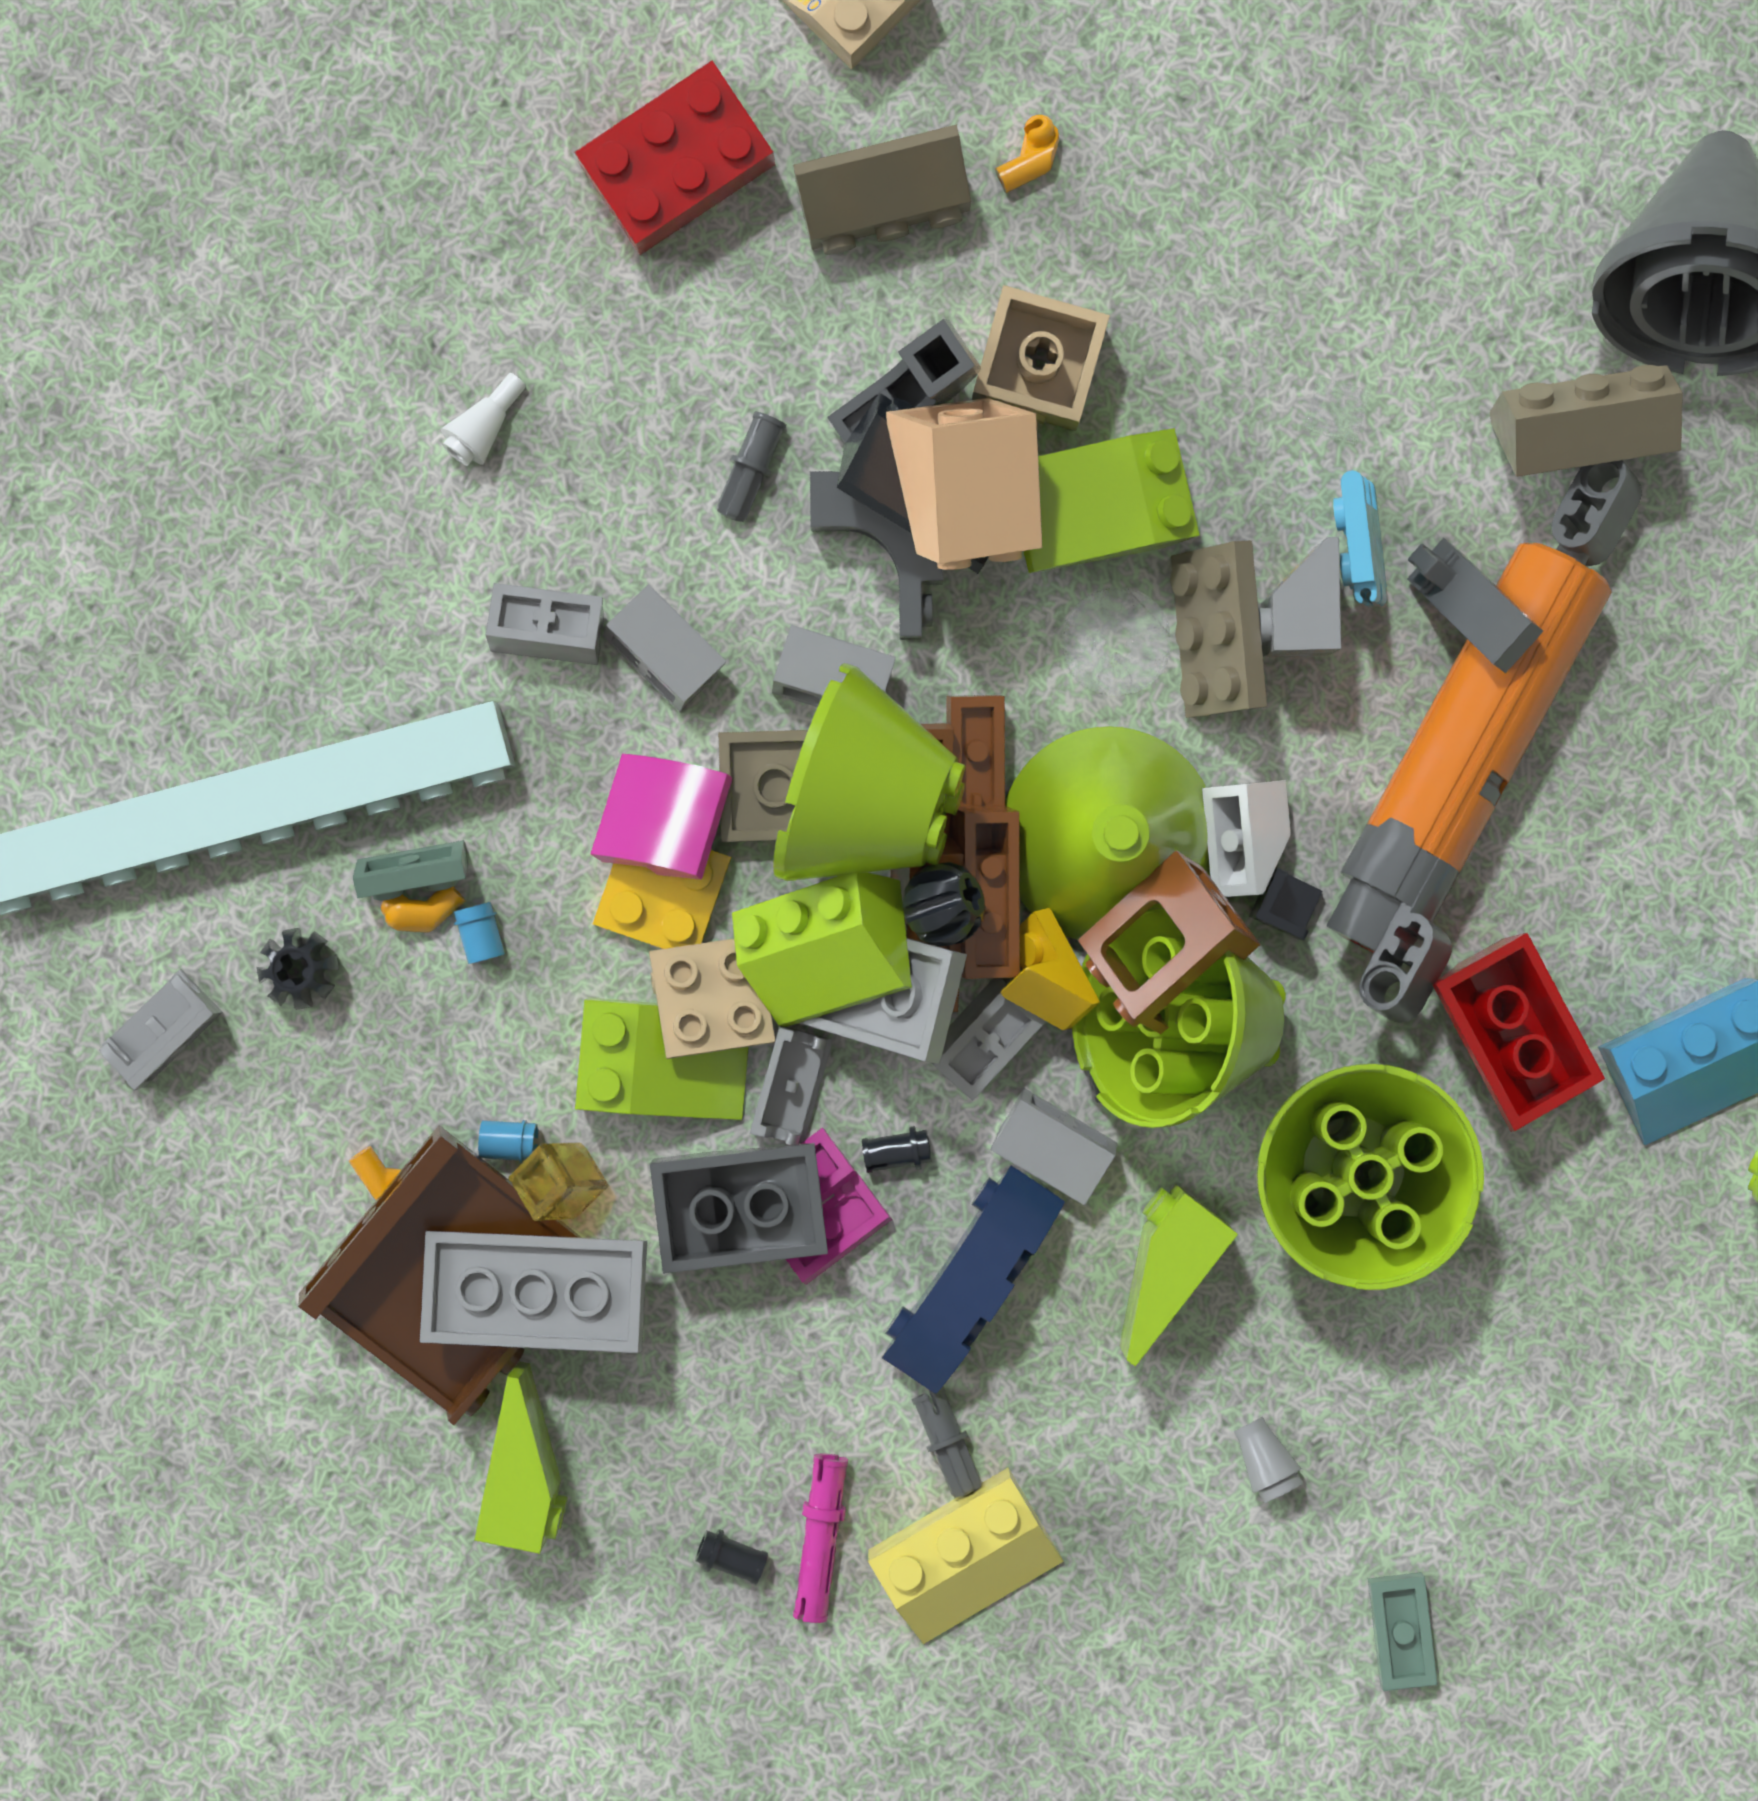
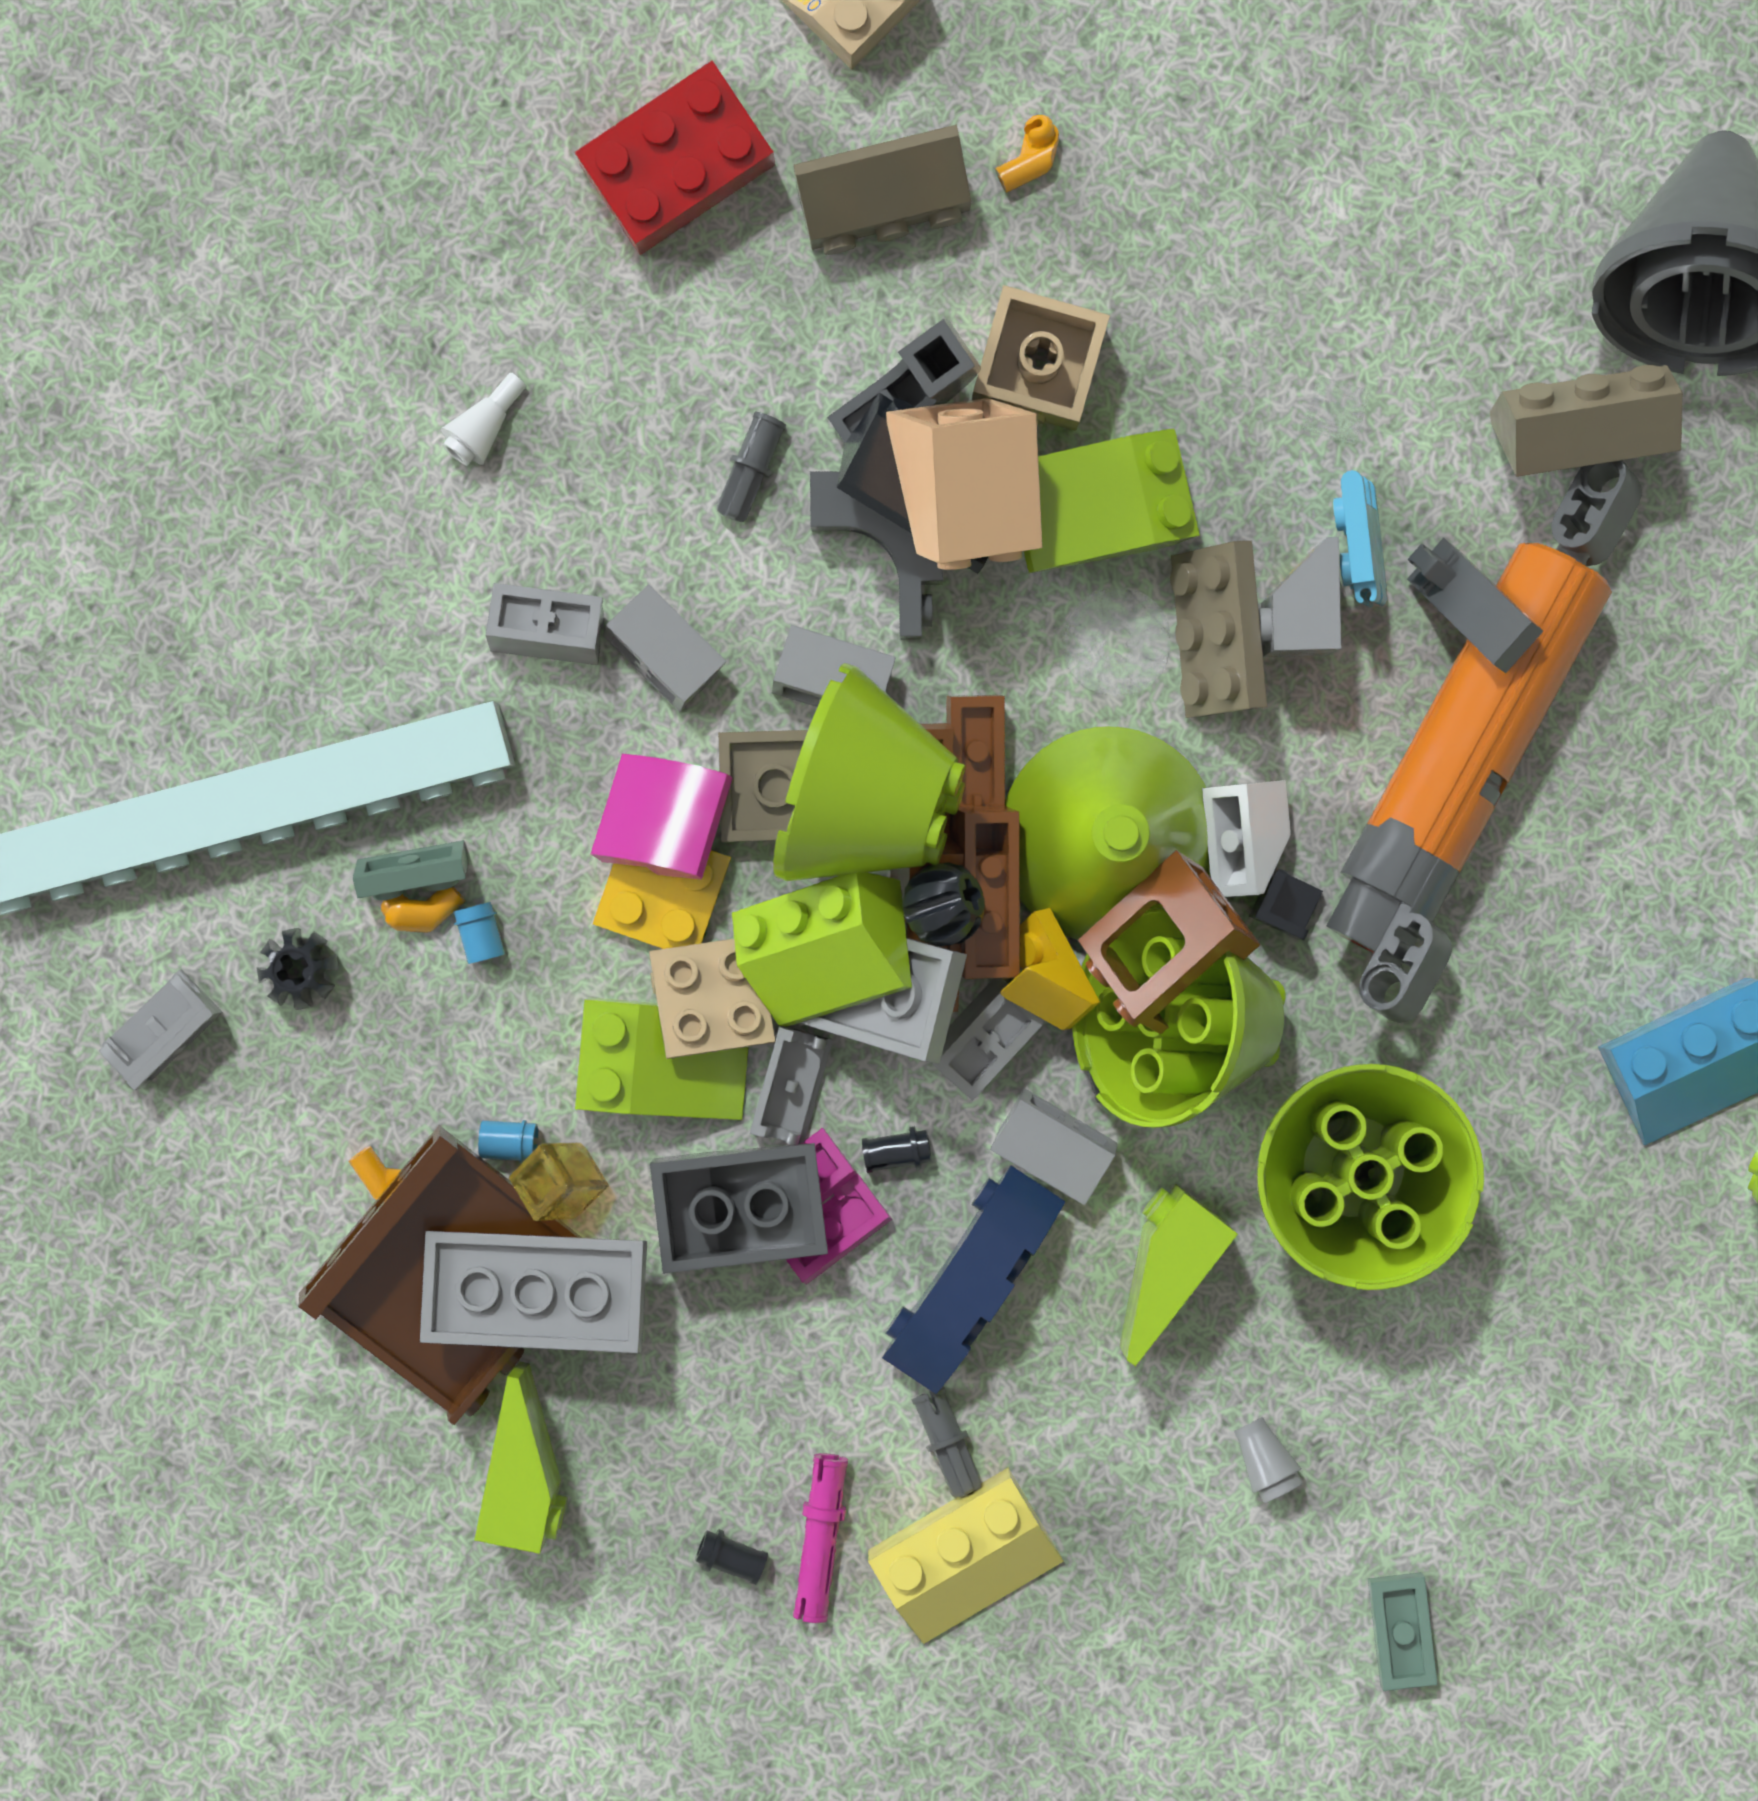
(1518, 1030): red slope -> none

